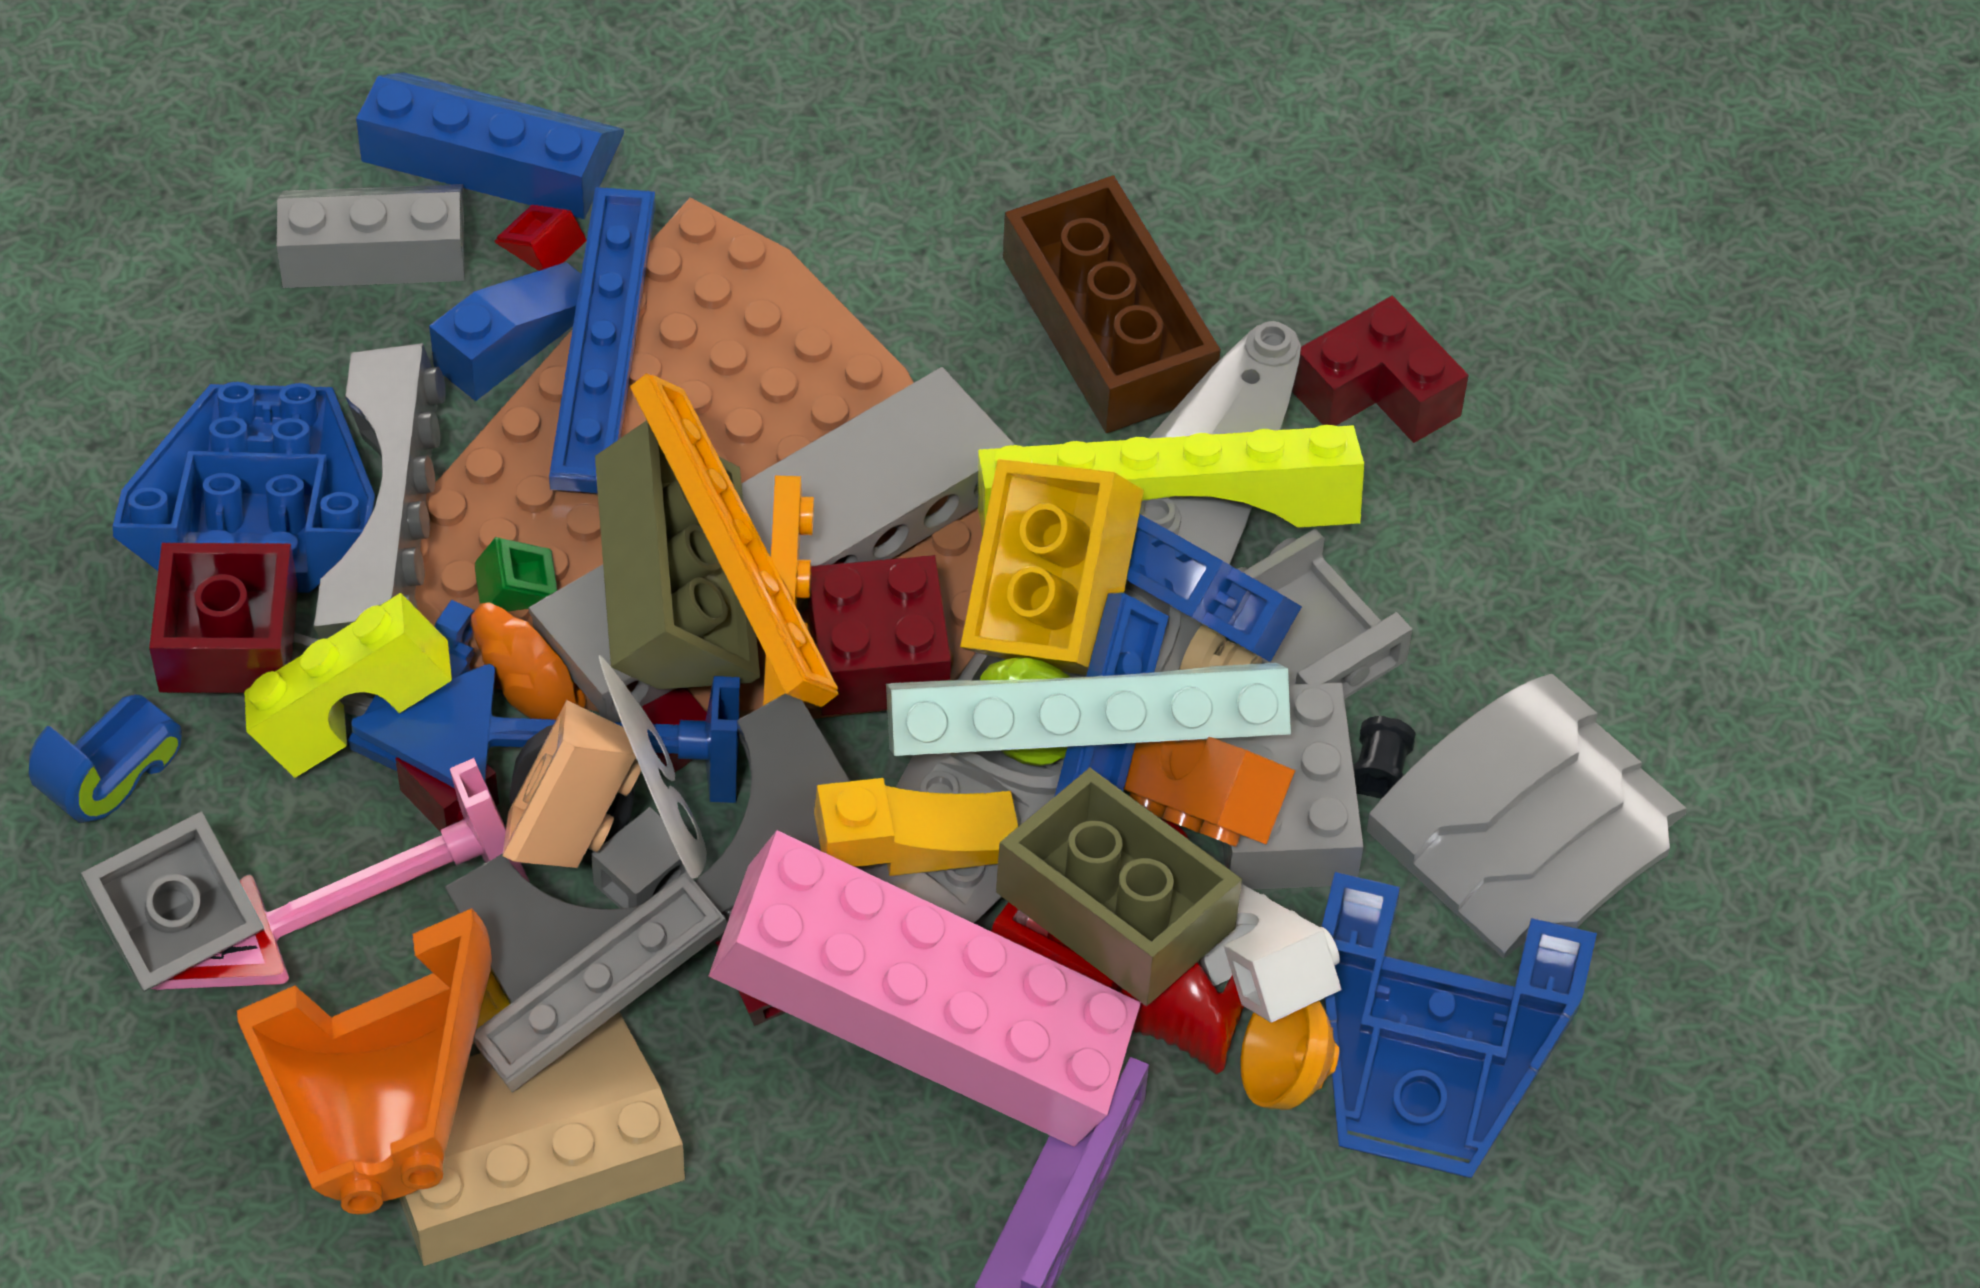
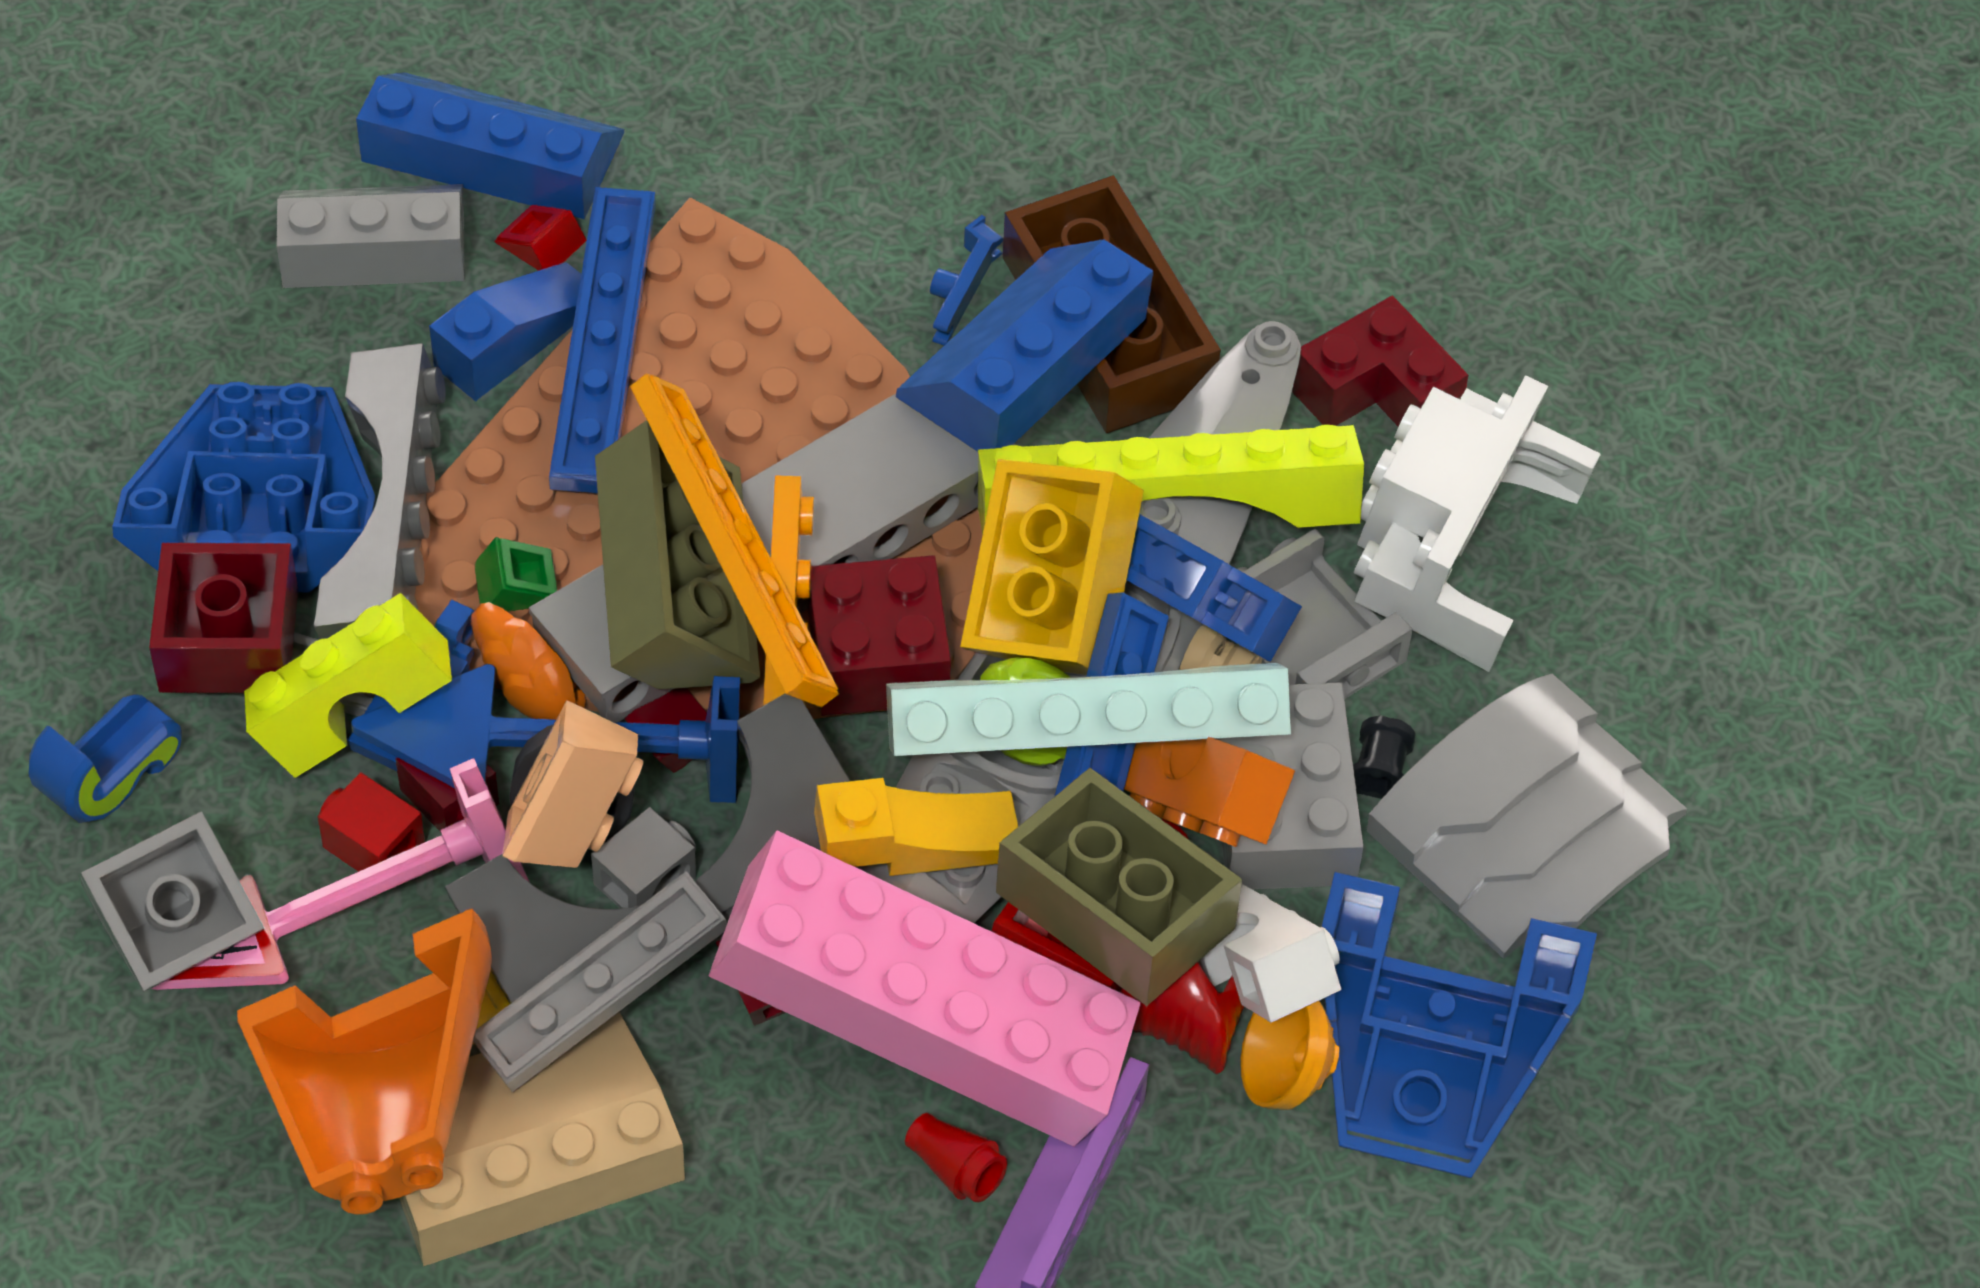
(368, 824): none -> red brick
(636, 723): white piece -> none
(959, 1158): none -> red cone
(960, 288): none -> blue piece
(1031, 344): none -> blue slope
(1438, 488): none -> white piece

